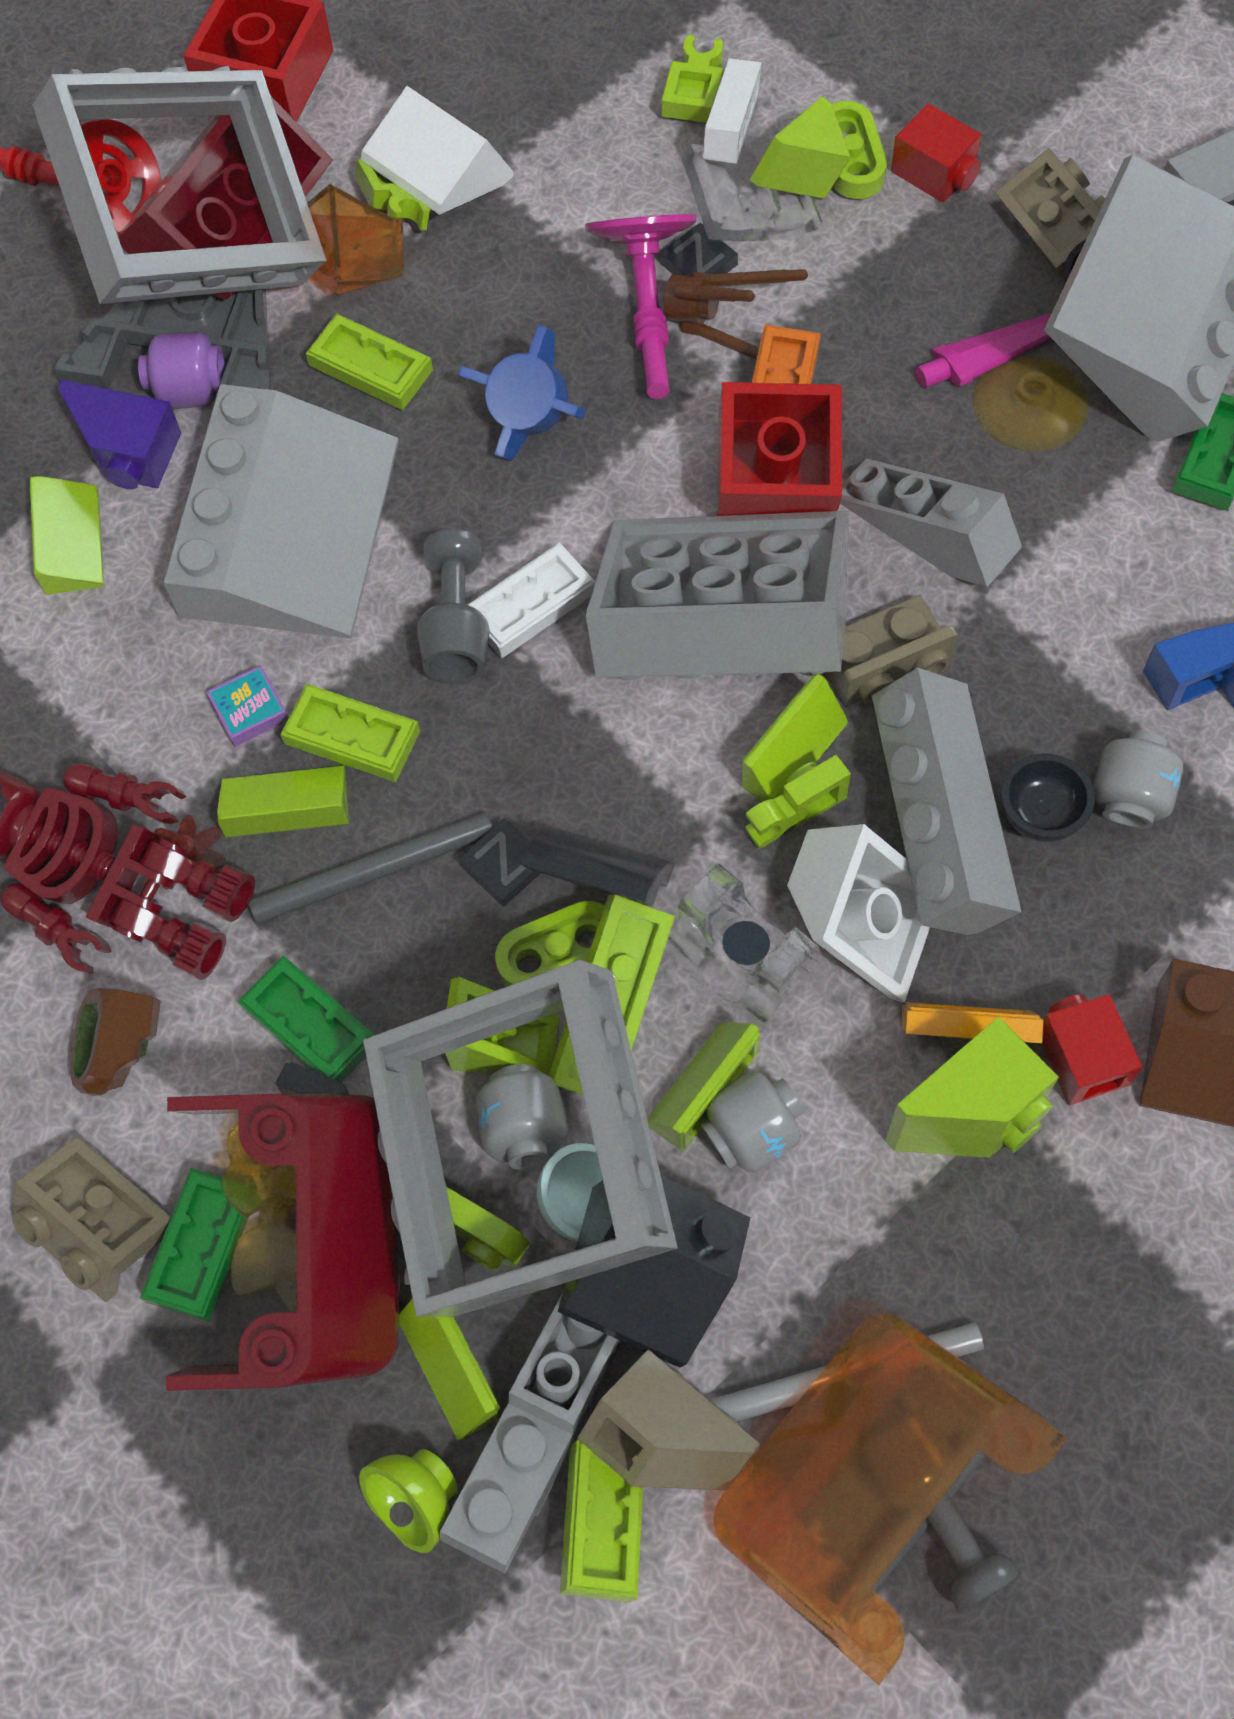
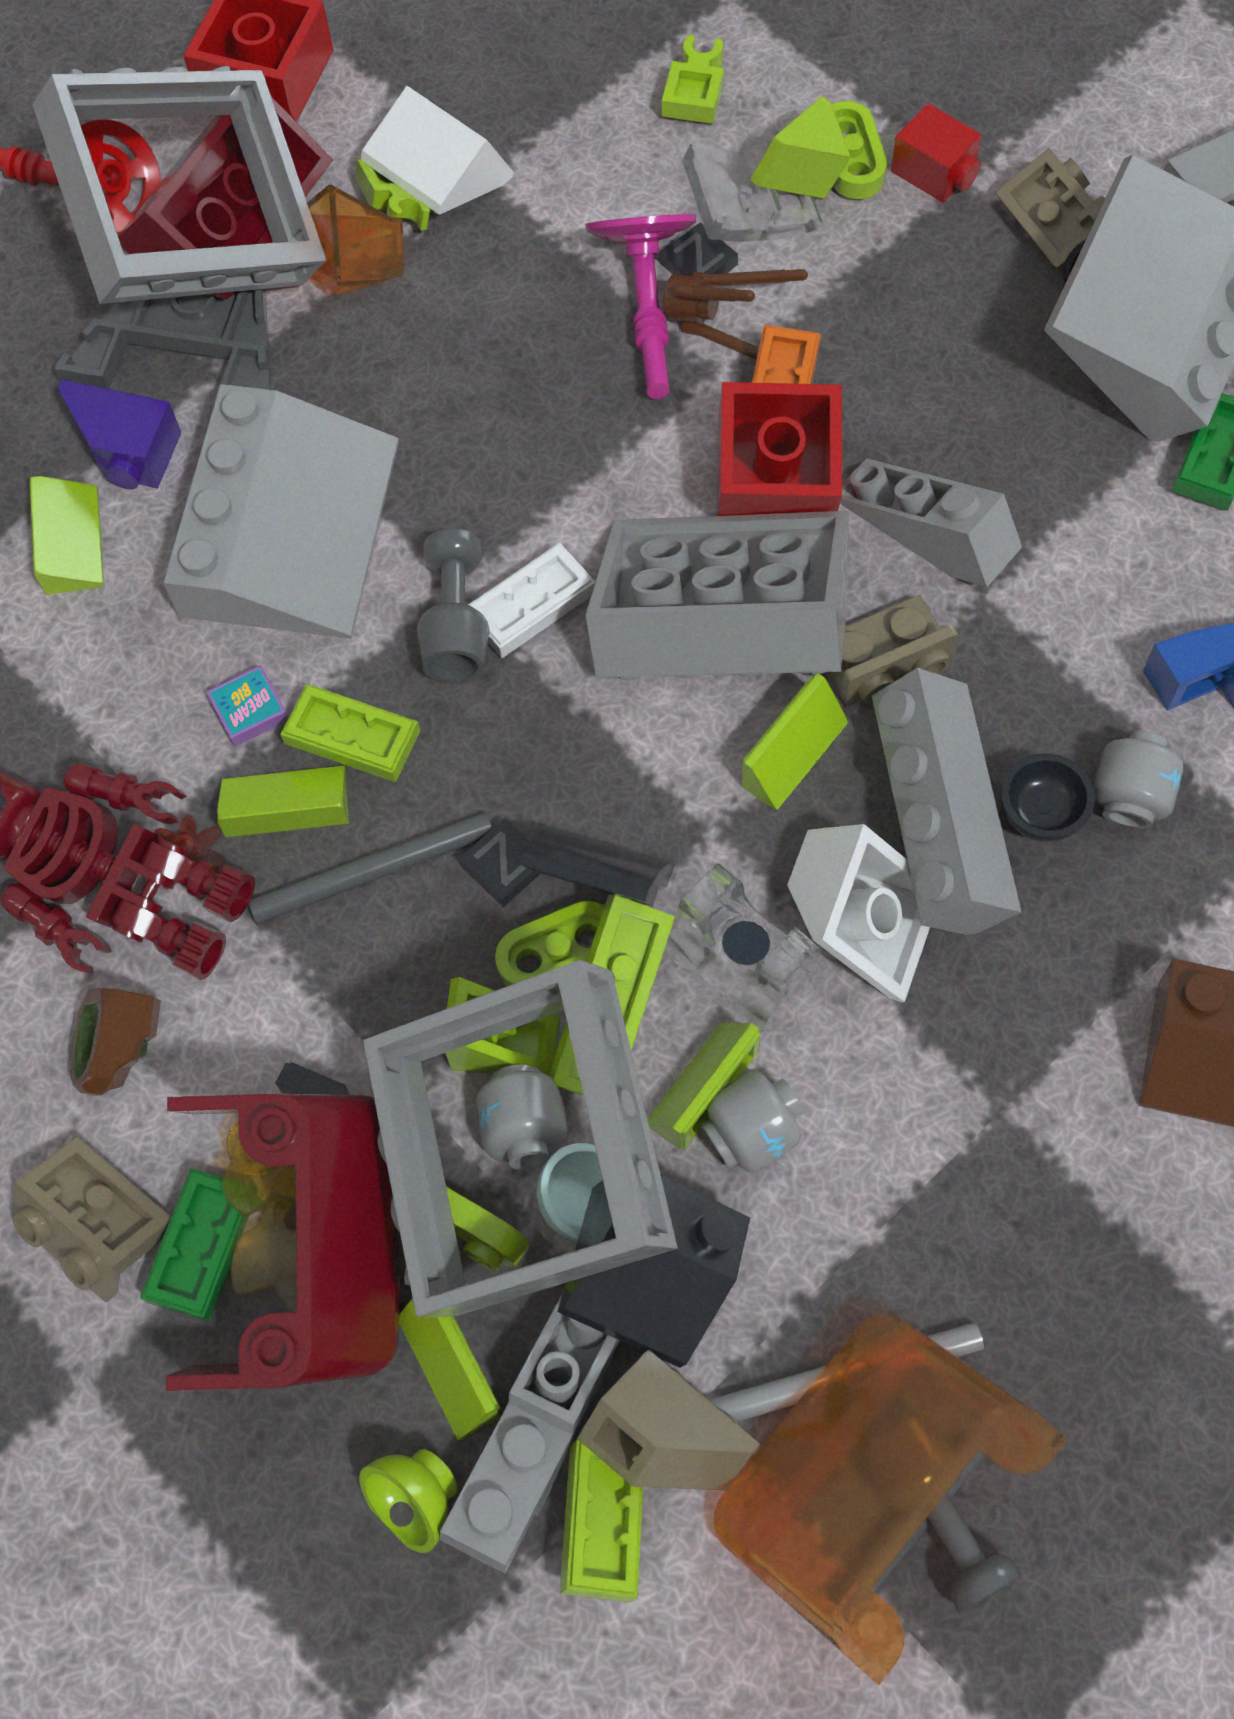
(182, 369): medium lavender head -> none
(306, 1020): green plate -> none
(369, 361): lime plate -> none
(525, 393): piece -> none
(732, 111): white piece -> none
(806, 795): lime plate -> none
(967, 1021): light orange tile -> none
(977, 1099): lime slope -> none
(979, 354): dark pink bar -> none
(1028, 419): clear yellow dish -> none
(1088, 1047): red brick -> none

